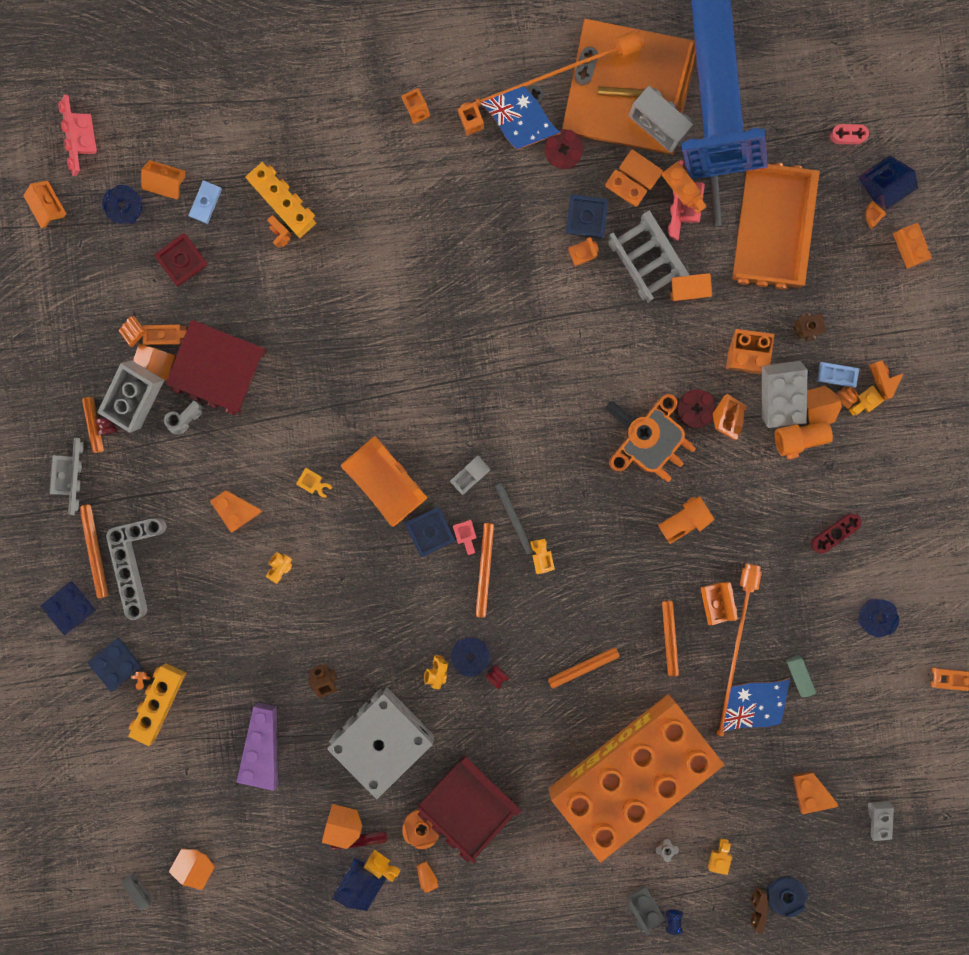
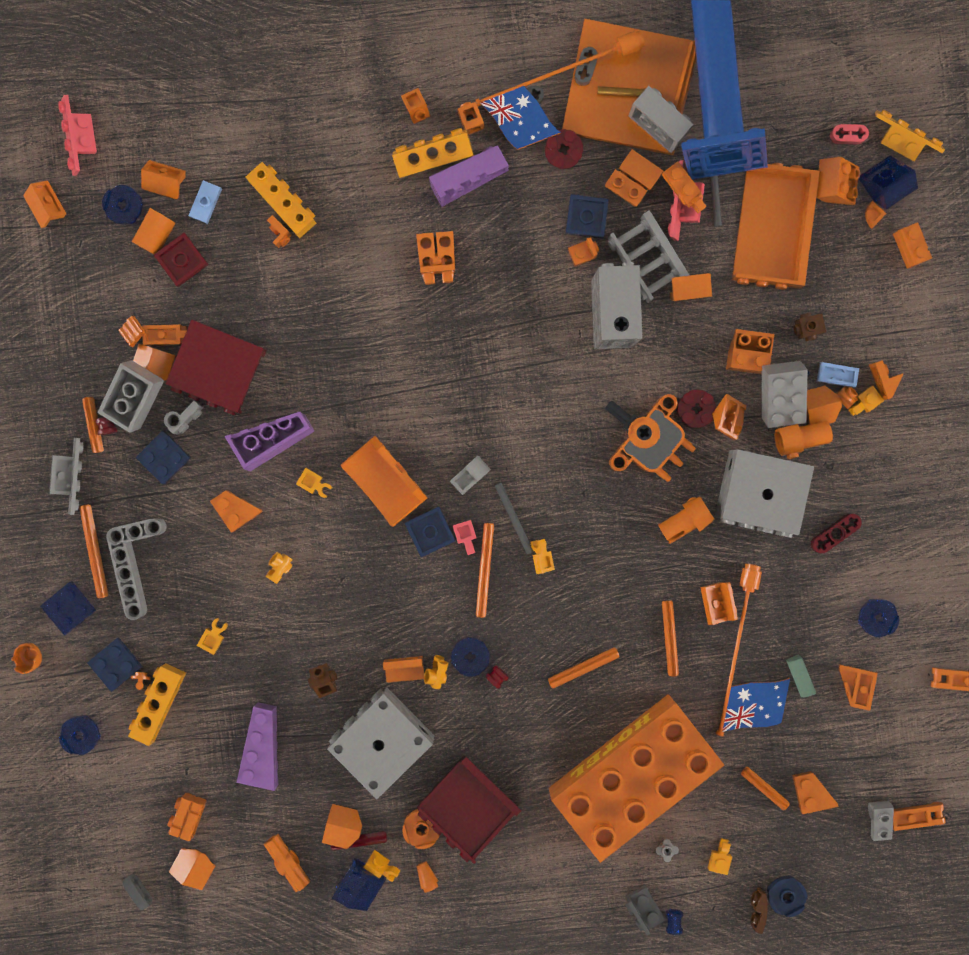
(27, 658): none -> orange hair
(90, 735): none -> clear blue plate
(153, 231): none -> orange brick
(163, 457): none -> dark blue plate
(187, 816): none -> orange brick
(212, 639): none -> light orange plate
(268, 439): none -> medium lavender wedge
(287, 862): none -> orange piece
(404, 669): none -> orange panel
(436, 263): none -> orange hips
(444, 156): none -> light orange brick
(468, 175): none -> medium lavender wedge
(616, 306): none -> light grey gear
(765, 788): none -> orange axle
(784, 490): none -> light grey gear
(838, 181): none -> orange slope
(858, 686): none -> orange wing
(904, 139): none -> light orange bracket
(918, 816): none -> orange plate

